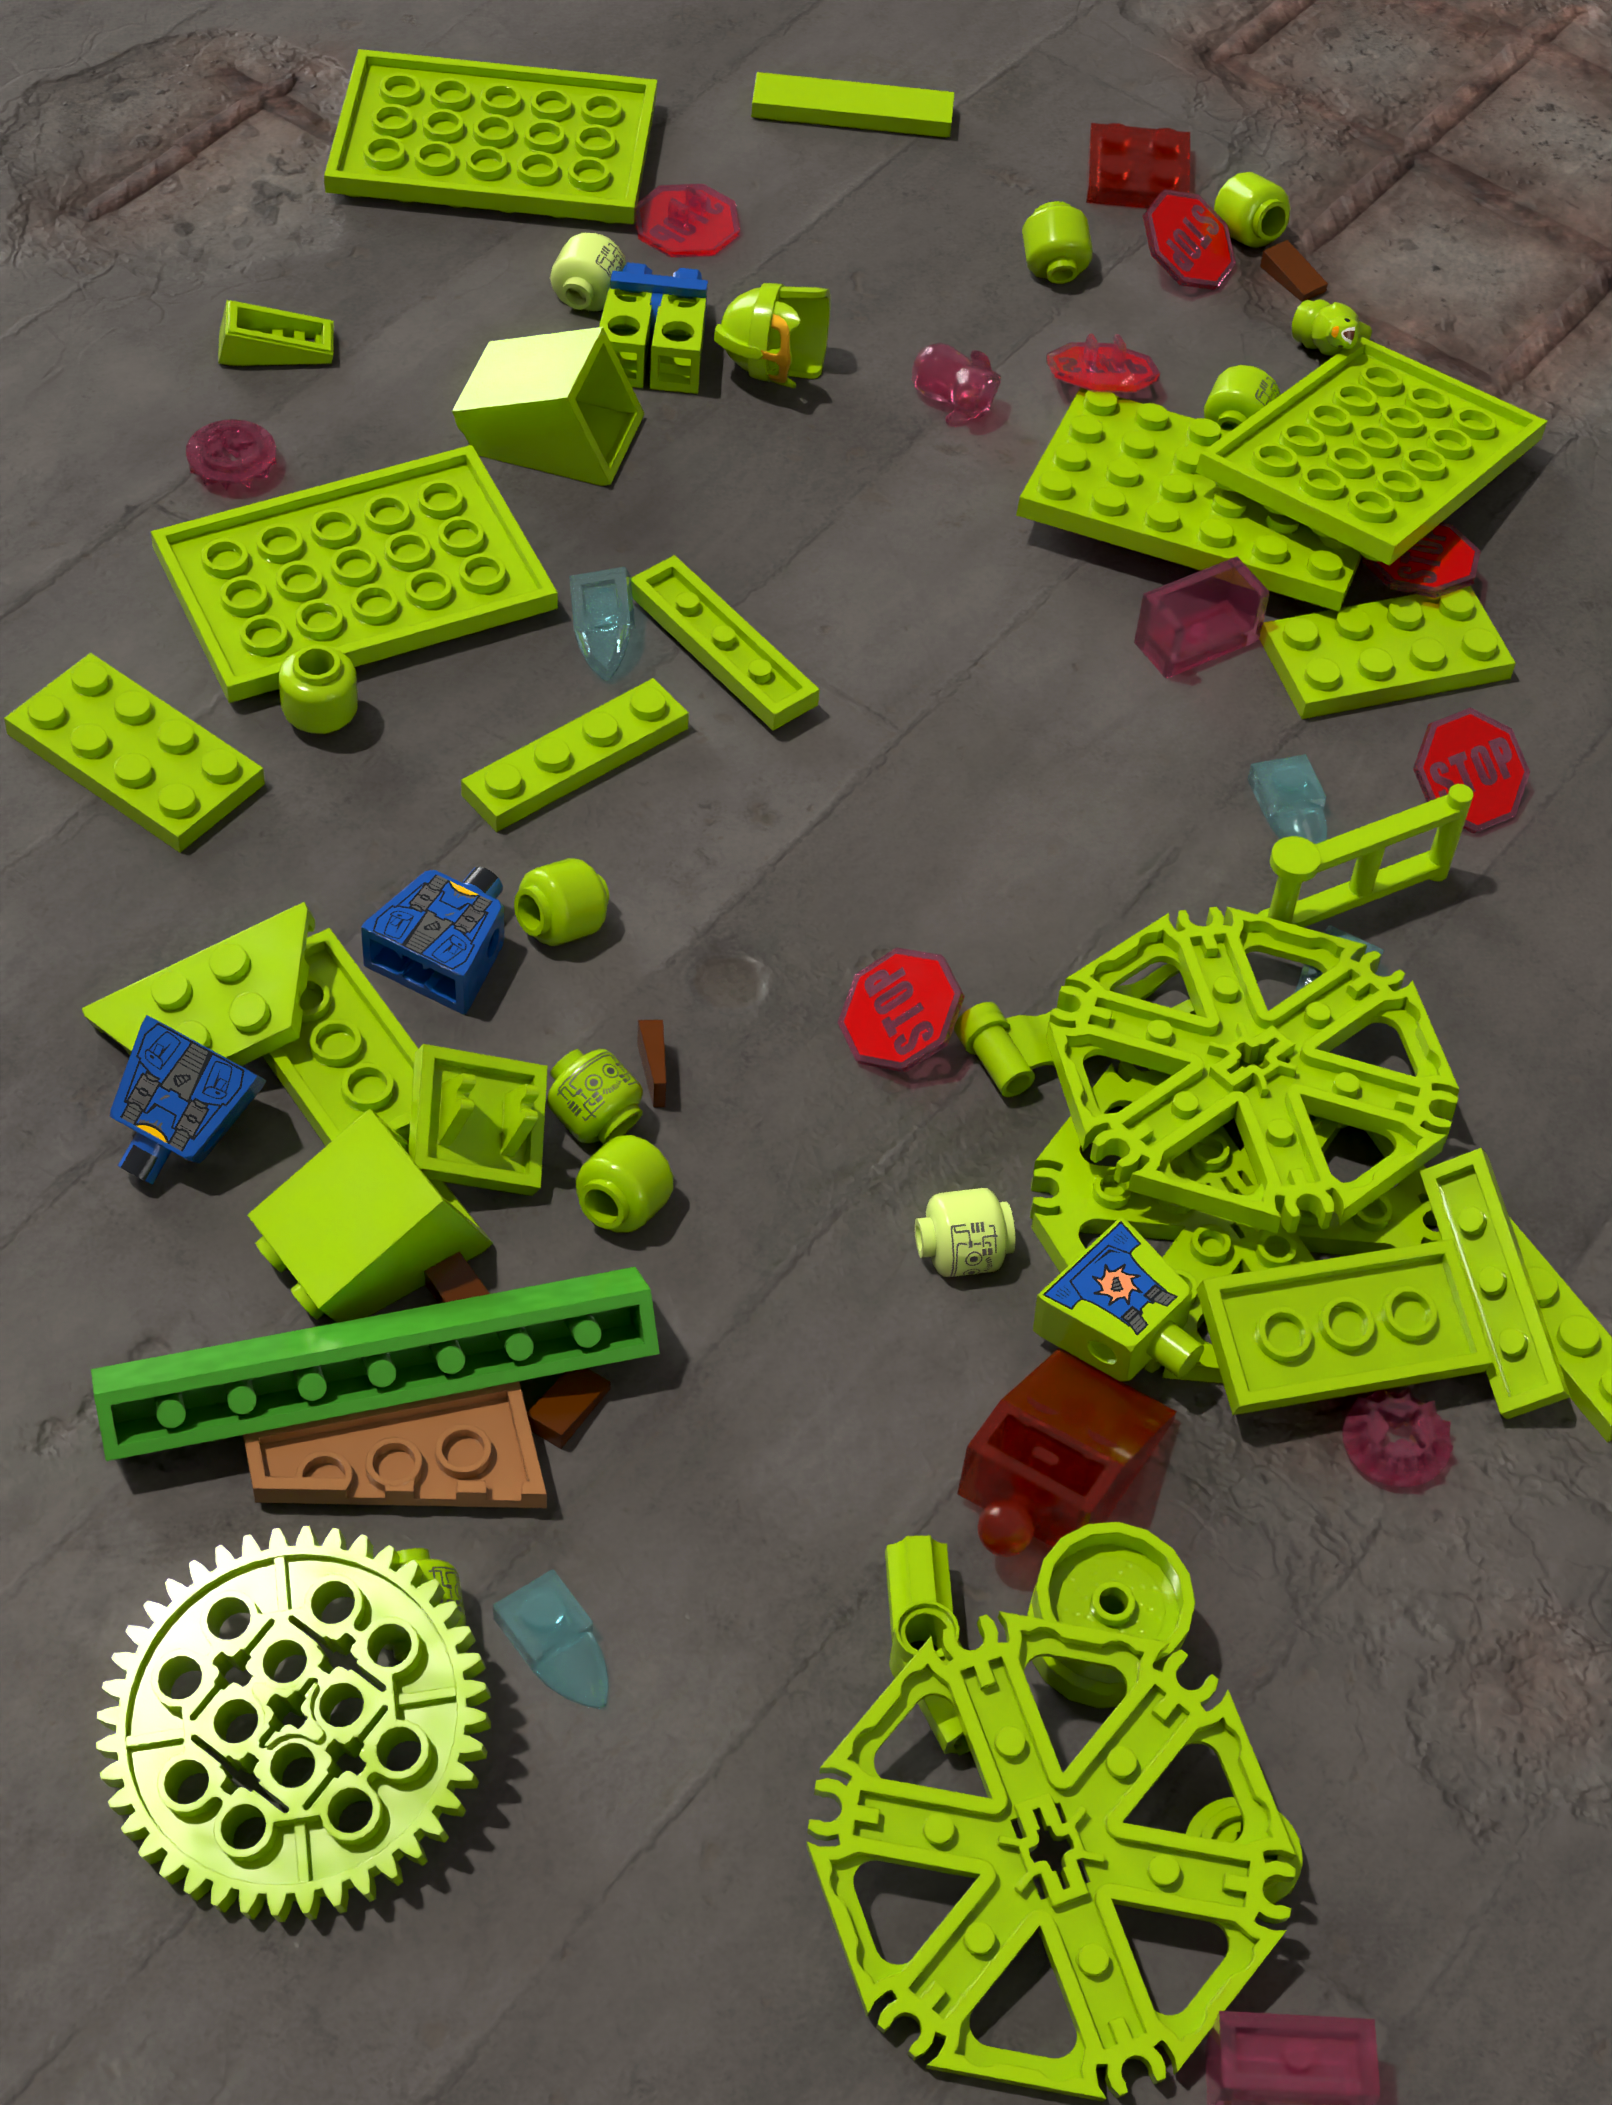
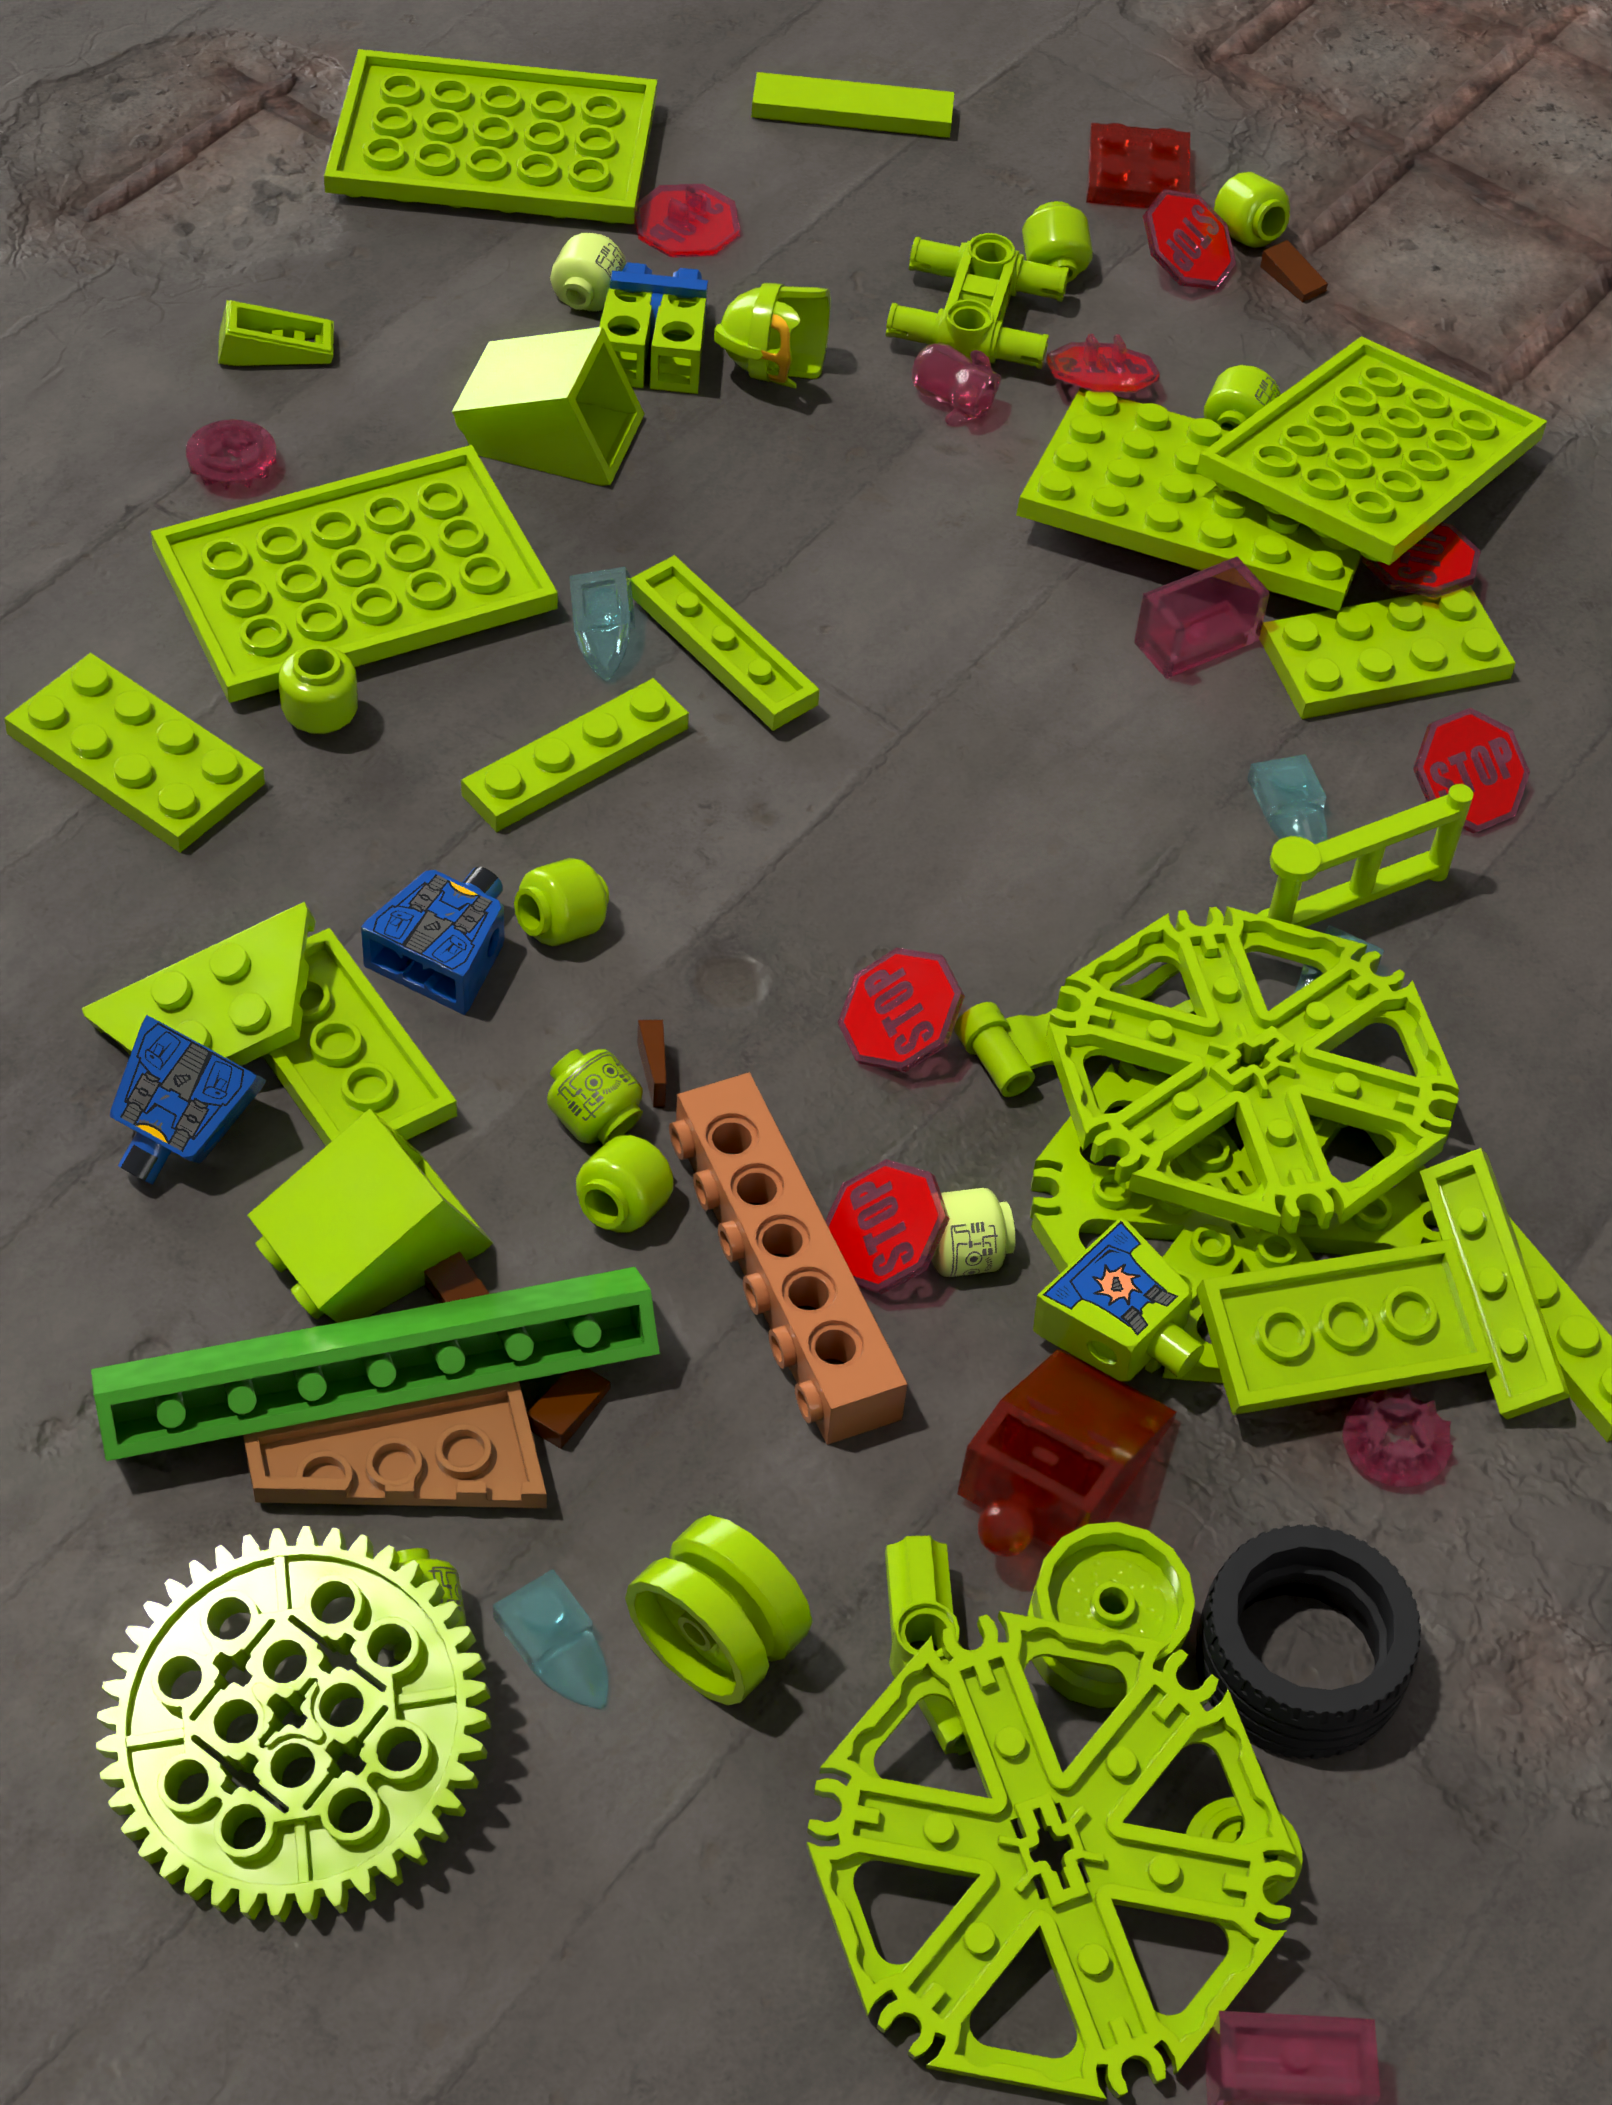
(478, 1119): lime plate -> none
(719, 1609): none -> lime wheel
(842, 1397): none -> nougat brick
(888, 1224): none -> piece
(984, 280): none -> lime piece
(1327, 326): lime animal -> none
(1342, 1575): none -> black tyre

